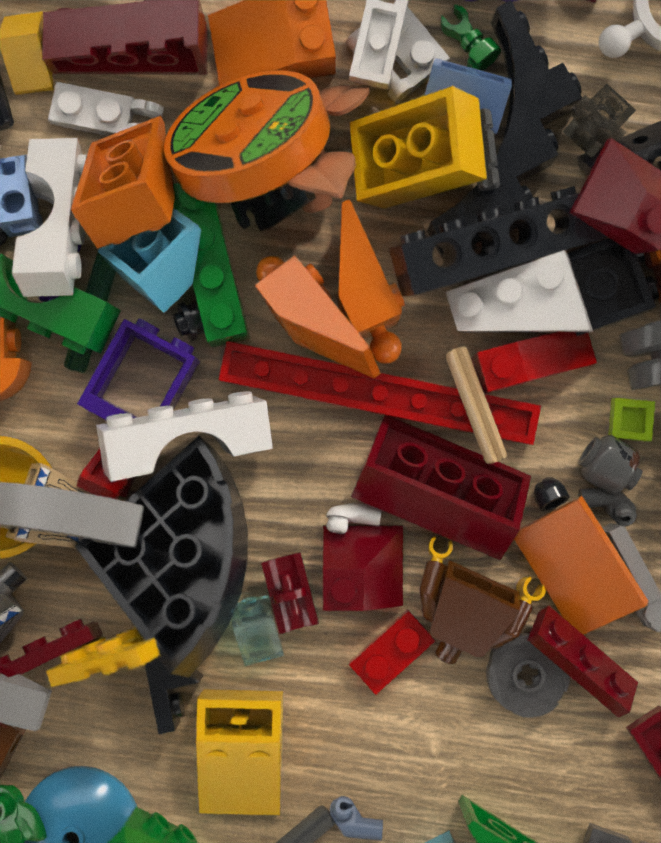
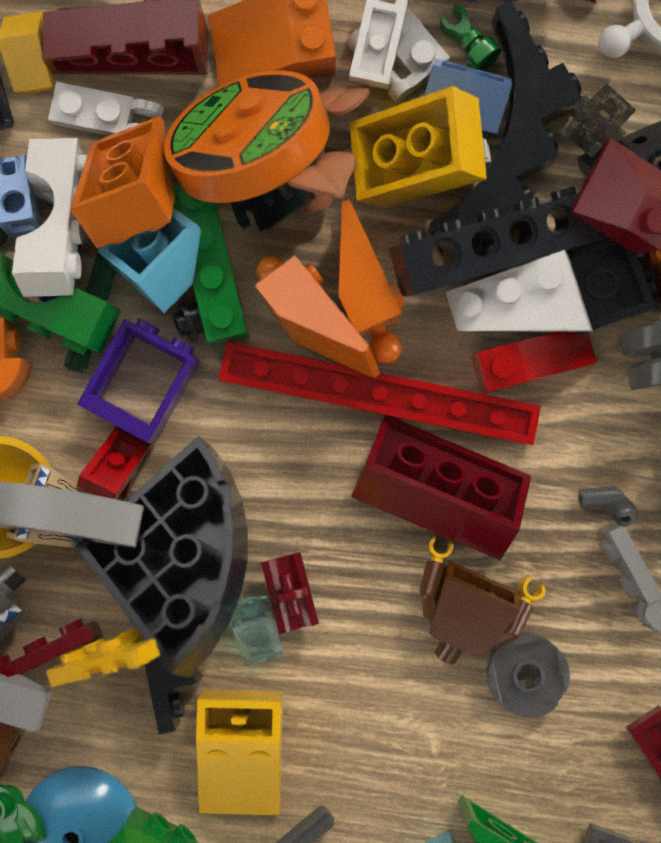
(133, 444): white arch -> none
(352, 512): white arm -> none
(352, 823): sand blue arm -> none
(363, 568): dark red slope -> none
(391, 652): red plate -> none
(476, 405): tan axle -> none
(489, 153): dark grey axle -> none
(550, 493): black hinge -> none
(580, 567): orange tile -> none
(583, 661): dark red plate -> none
(610, 464): dark grey head -> none
(631, 419): lime plate -> none

